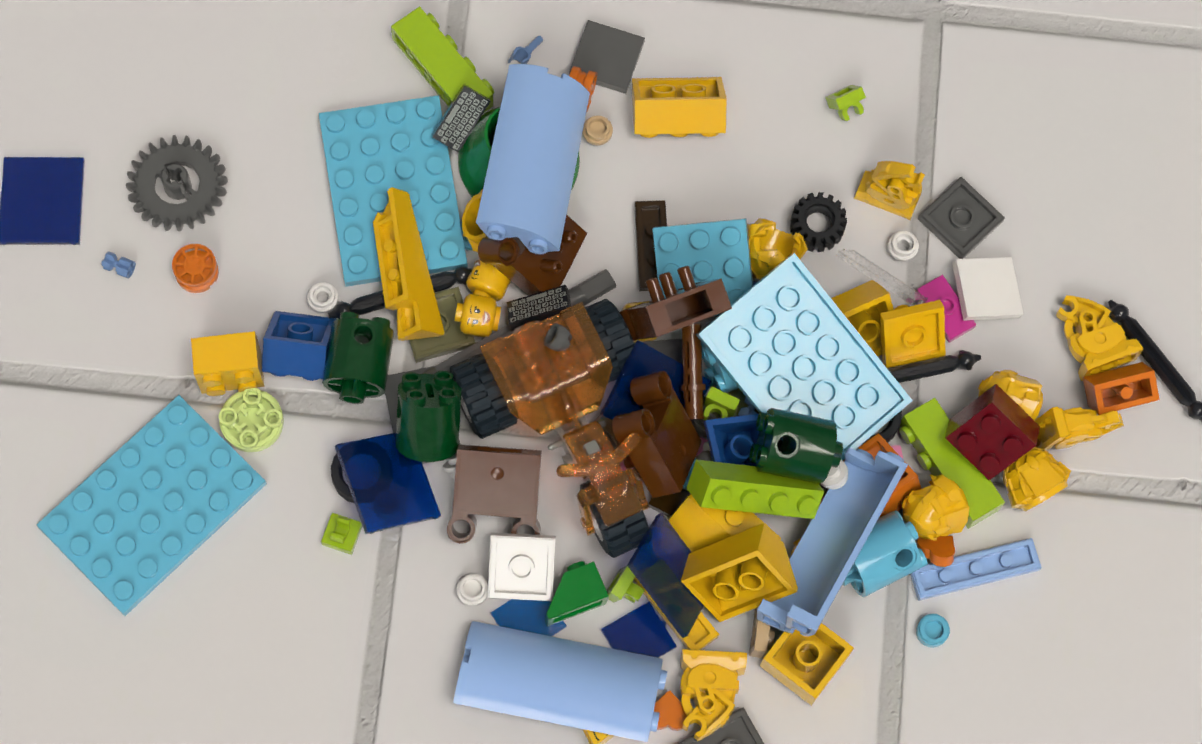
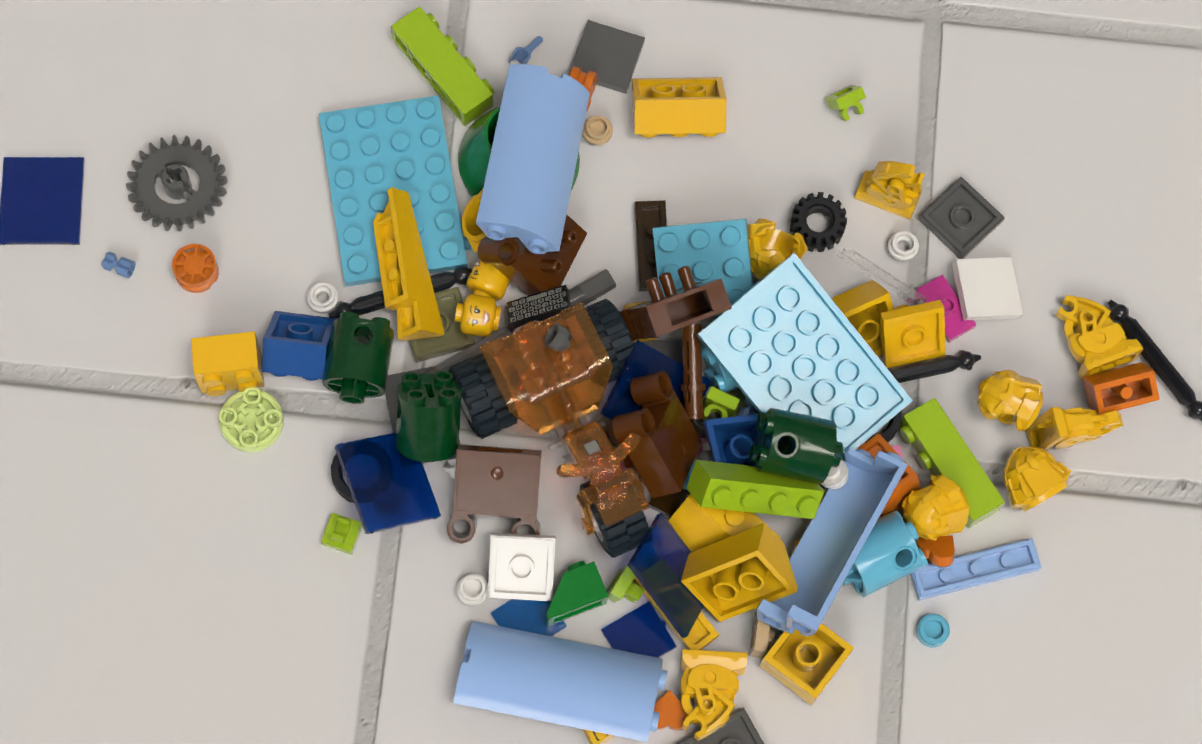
(151, 505): medium azure plate -> none
(461, 118): tile -> none
(992, 432): dark red brick -> none

